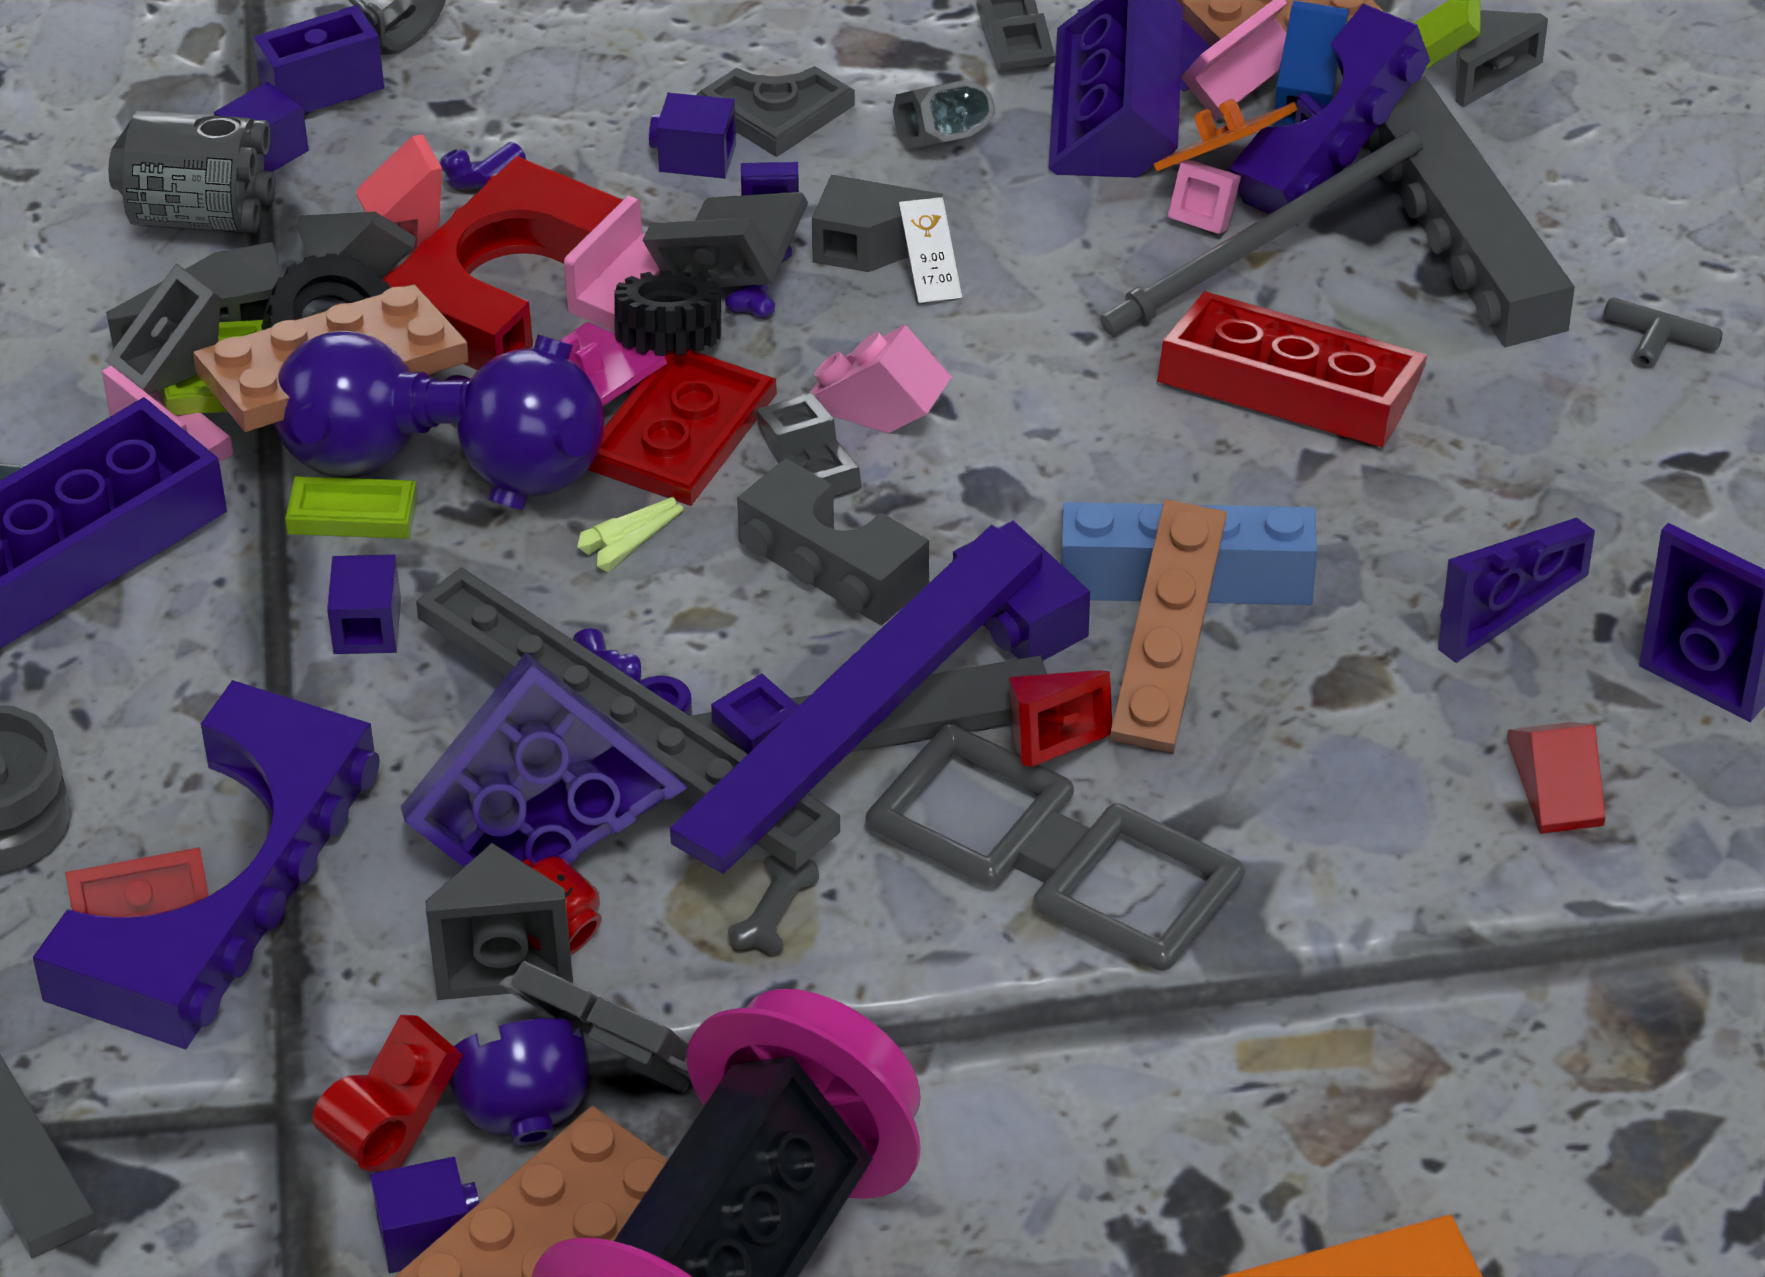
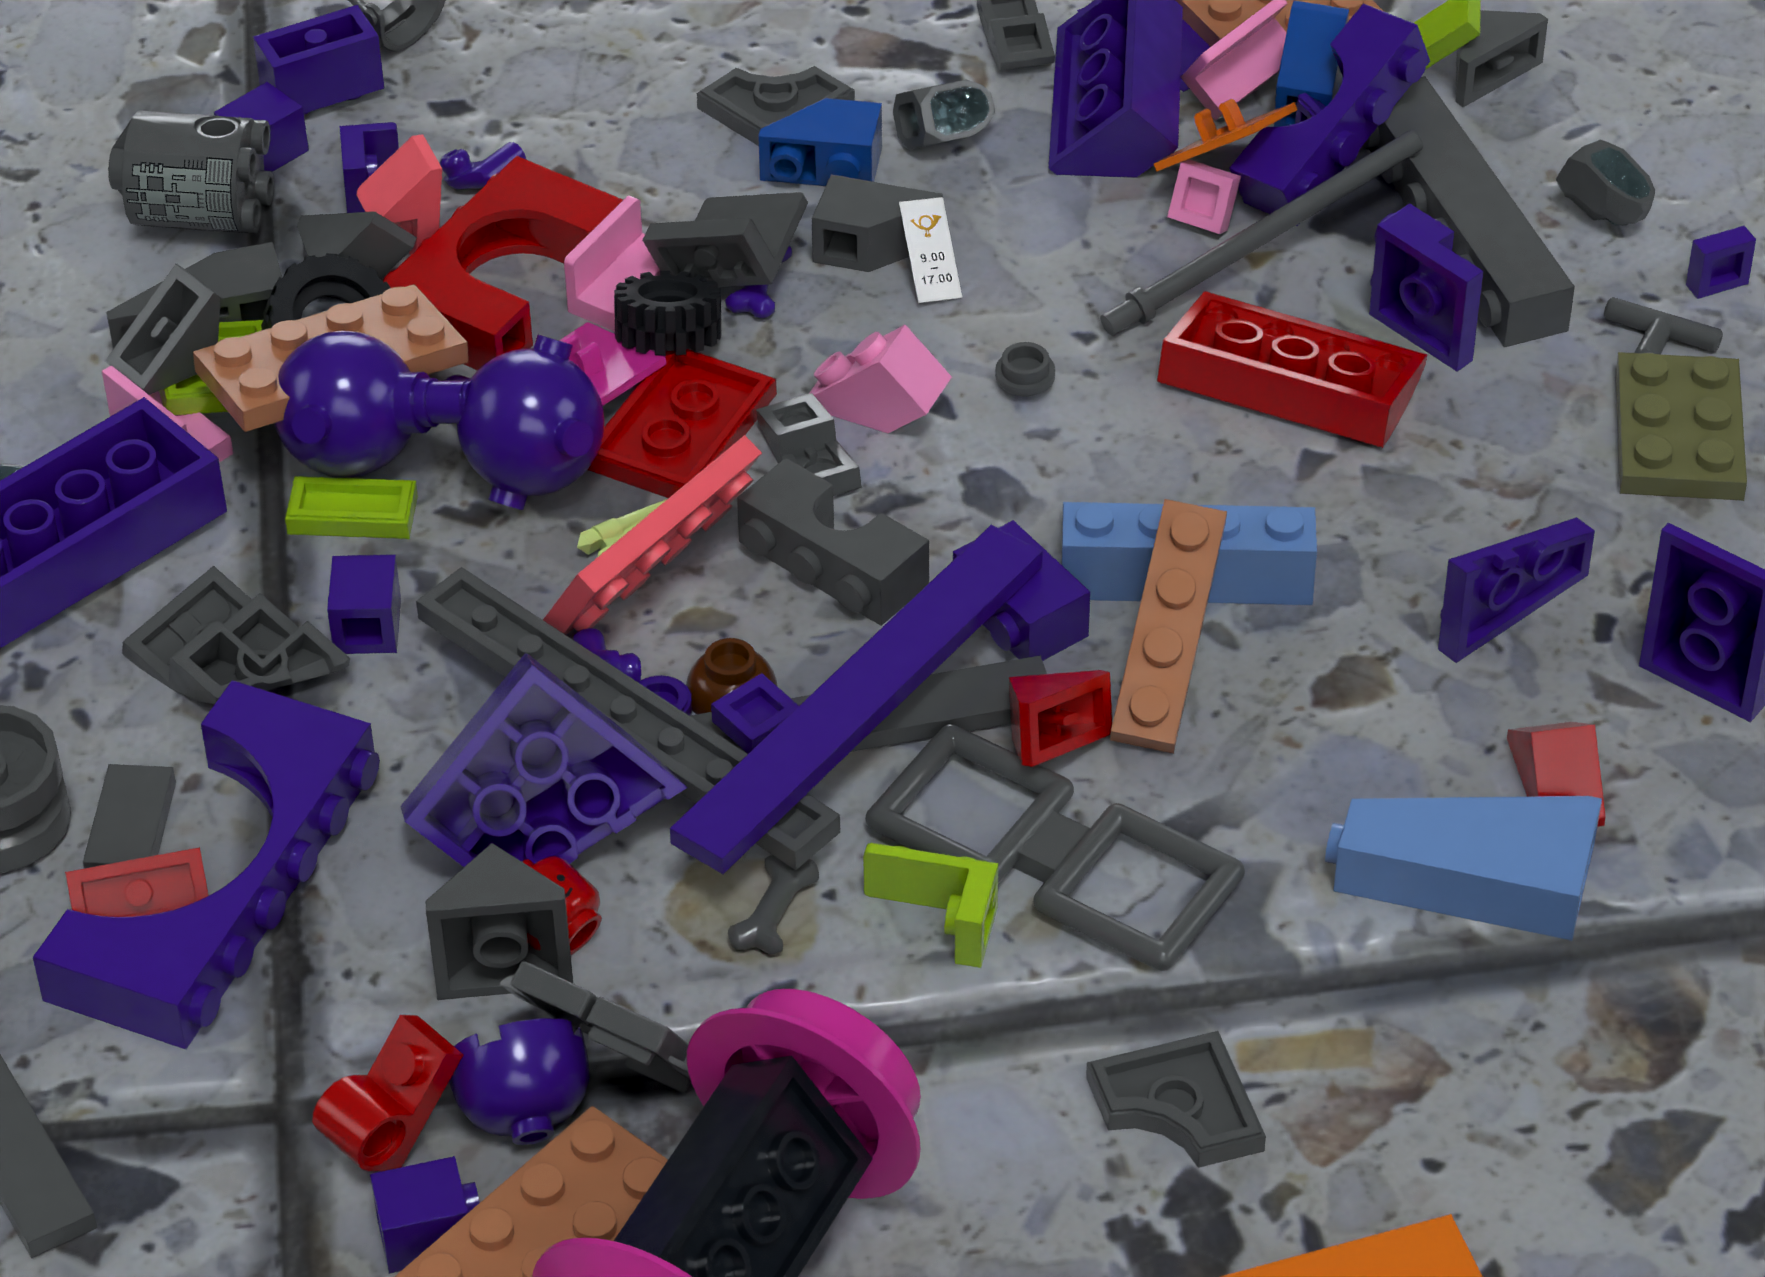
(130, 814): none -> dark grey tile
(222, 636): none -> dark grey slope
(363, 152): none -> dark purple bracket
(654, 539): none -> coral plate
(694, 135): dark purple brick -> none
(723, 669): none -> reddish brown piece
(769, 178): dark purple tile -> none
(822, 141): none -> blue slope
(940, 881): none -> lime bracket
(1025, 369): none -> dark grey plate
(1182, 1092): none -> dark grey tile
(1425, 286): none -> dark purple plate
(1471, 857): none -> medium blue slope
(1607, 184): none -> dark grey rock
(1680, 426): none -> olive plate
(1720, 262): none -> dark purple plate

